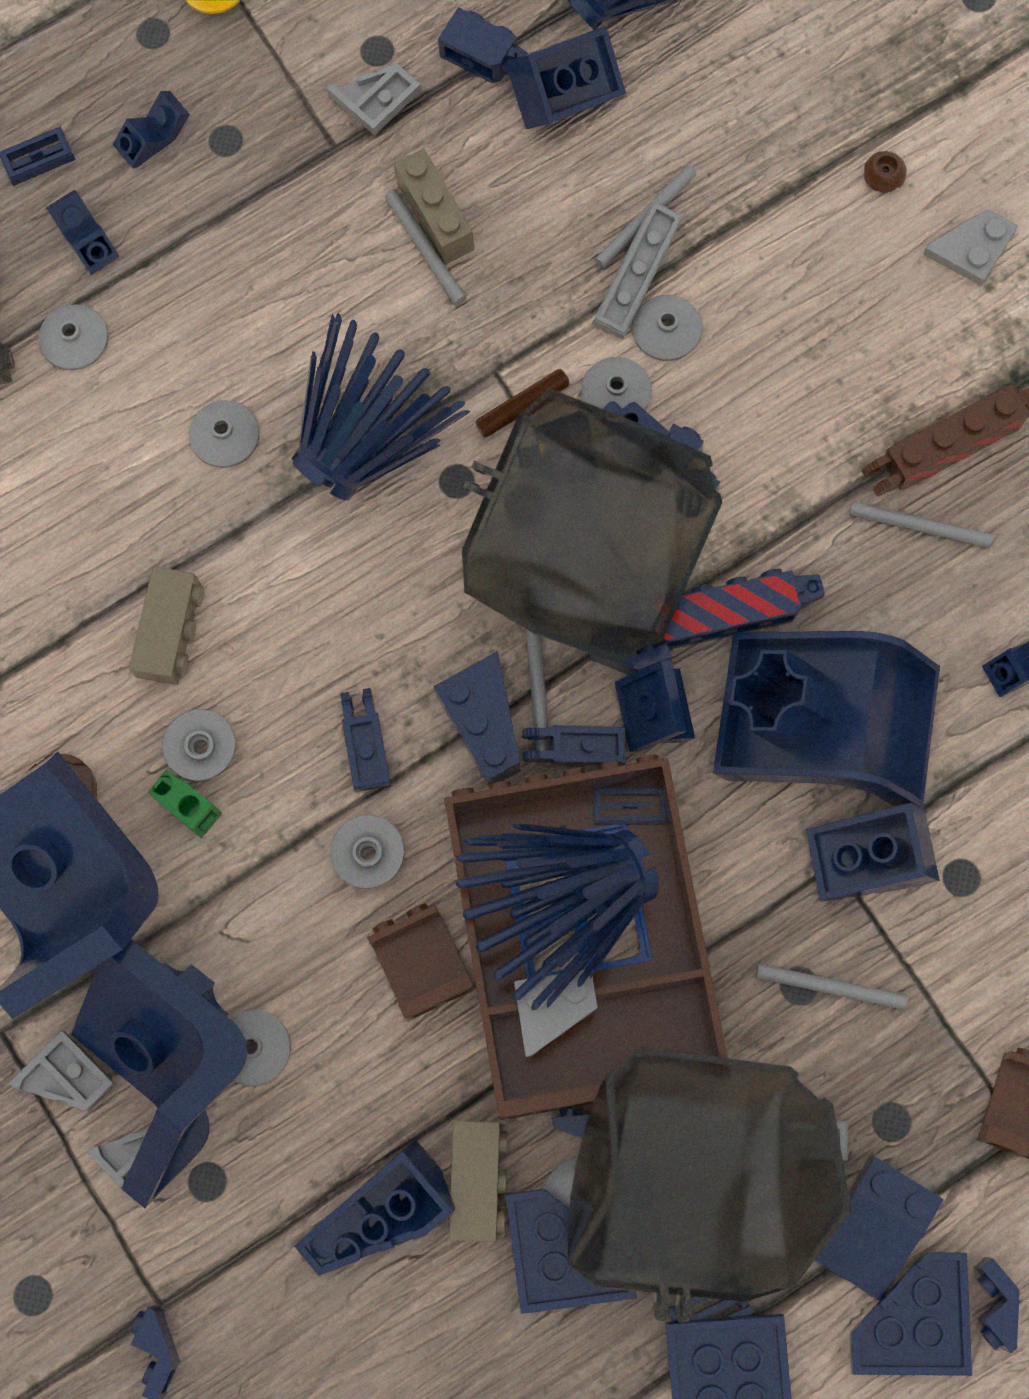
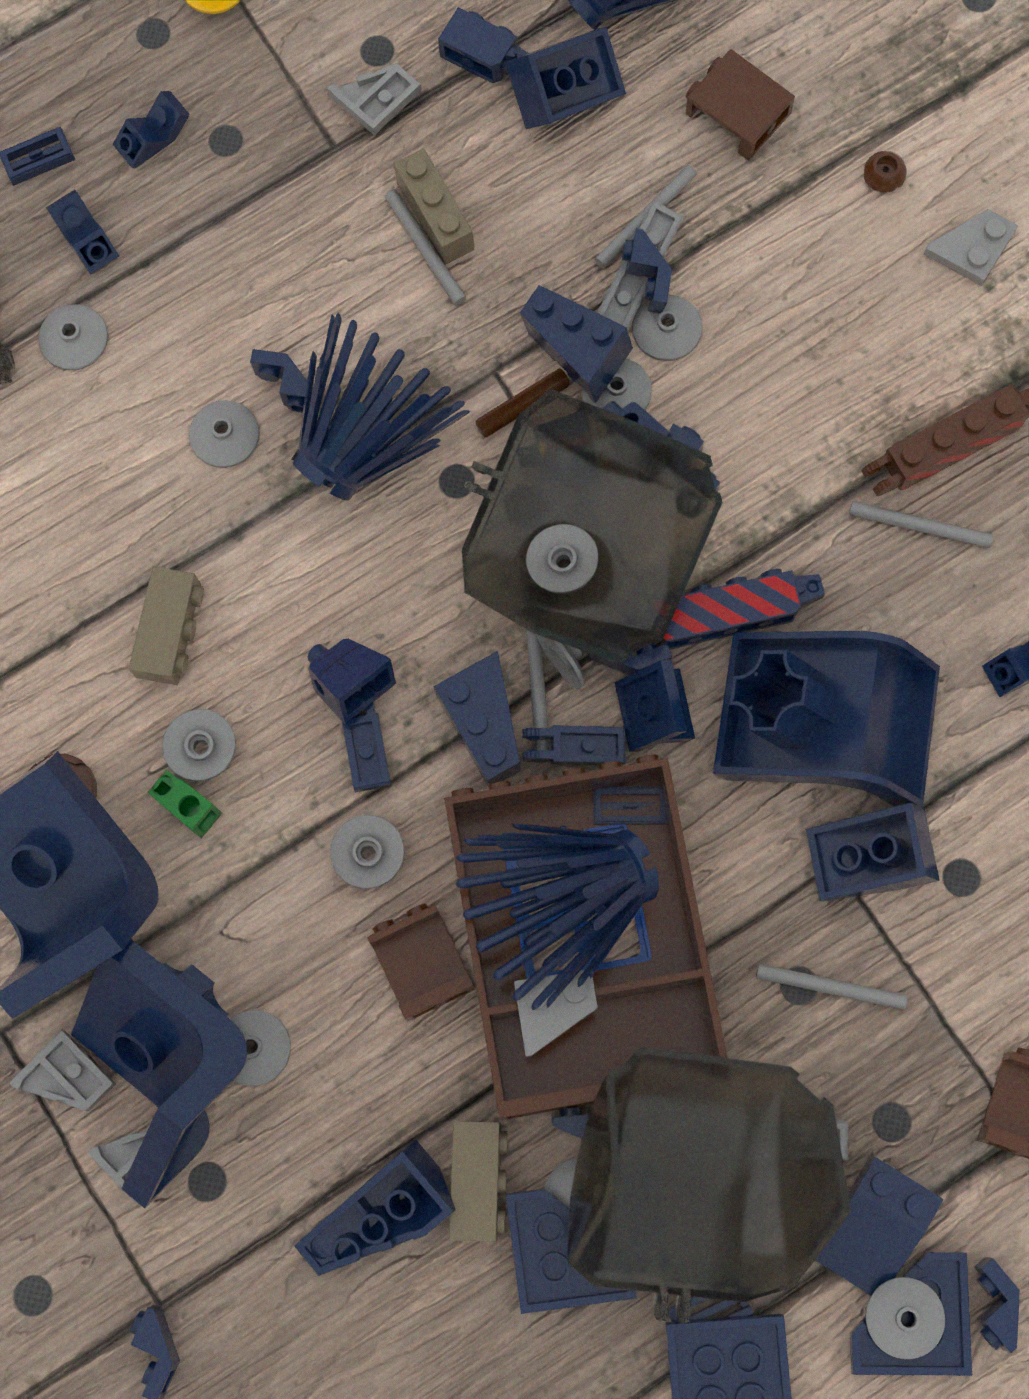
(275, 366): none -> dark blue slope
(349, 676): none -> dark blue torso
(560, 543): none -> light grey dish
(564, 659): none -> light grey dish
(577, 338): none -> dark blue wedge
(647, 261): none -> dark blue slope
(741, 101): none -> reddish brown panel
(885, 1313): none -> light grey dish

